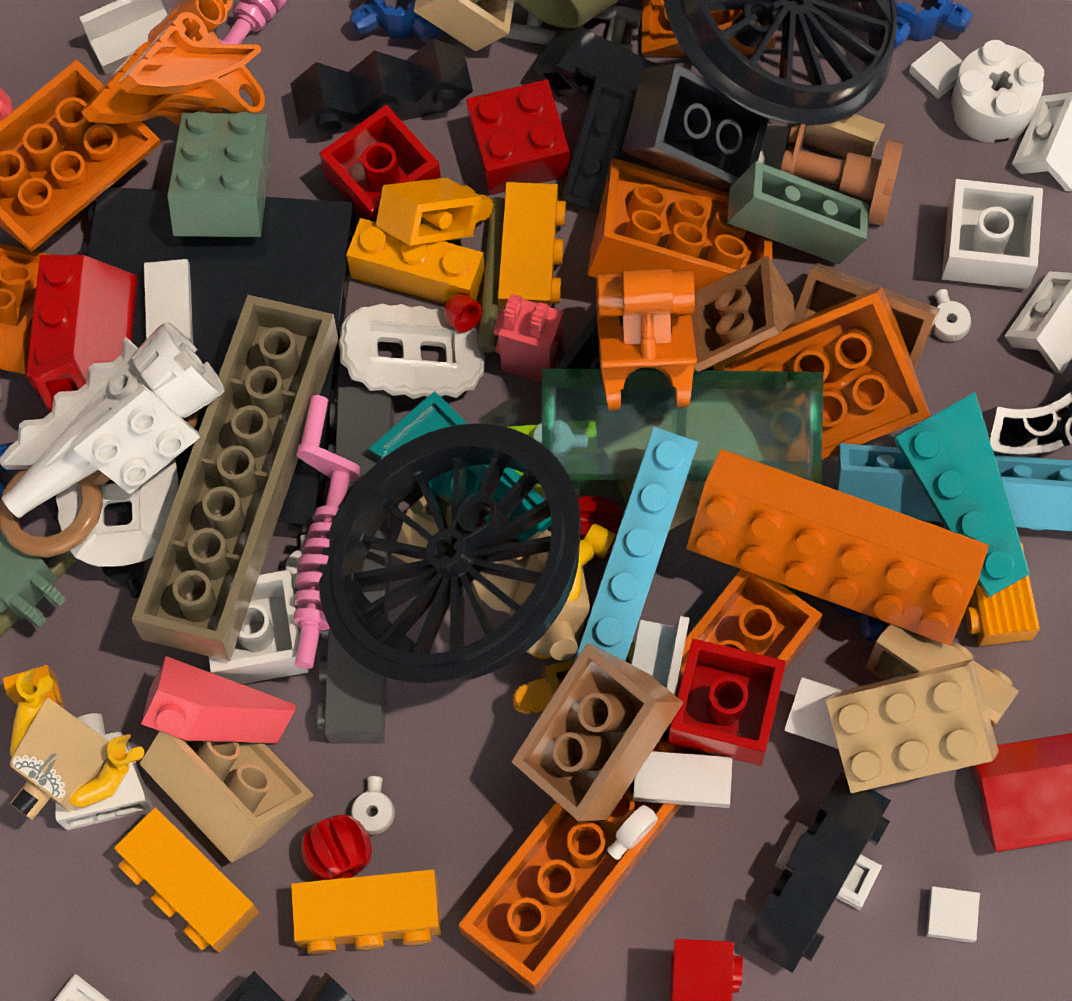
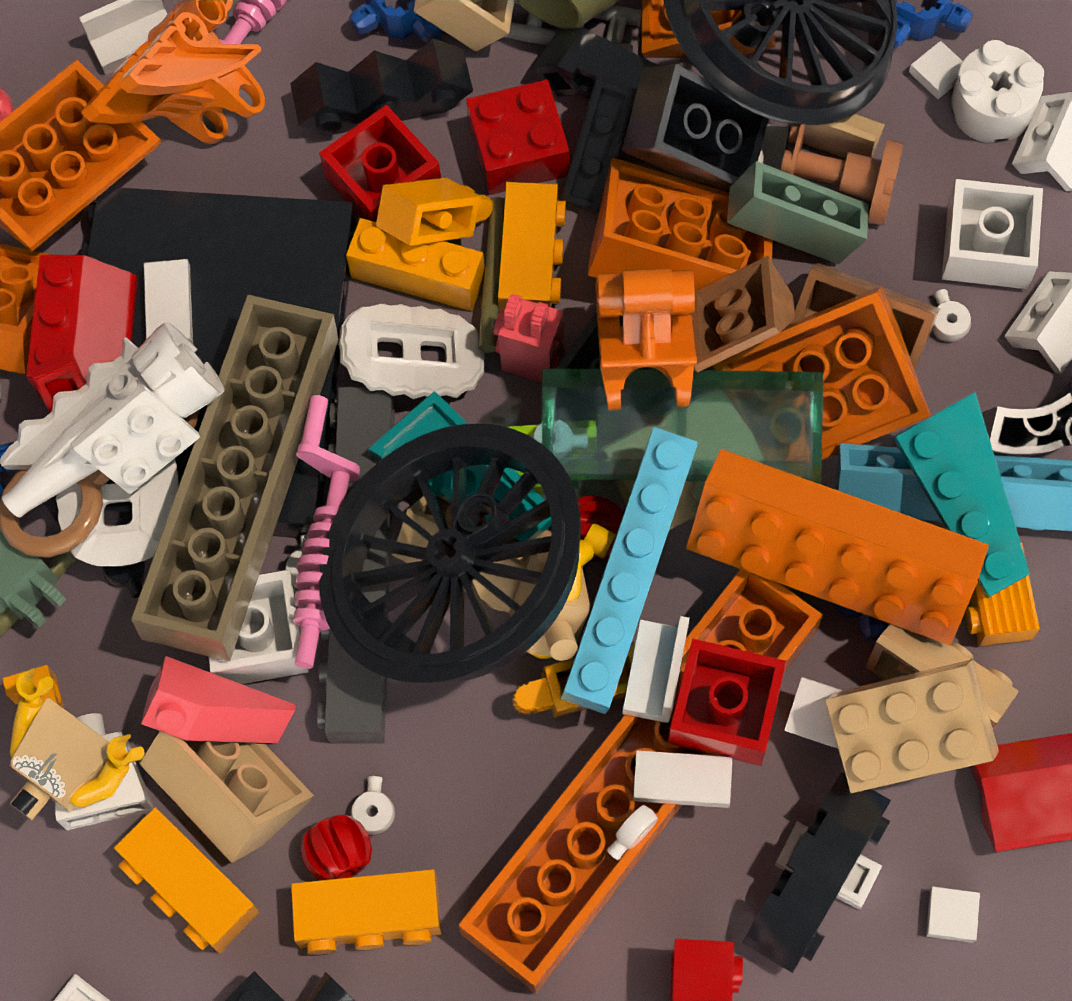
(220, 175): sand green brick -> none
(462, 312): red hinge -> none
(596, 733): medium nougat slope -> none

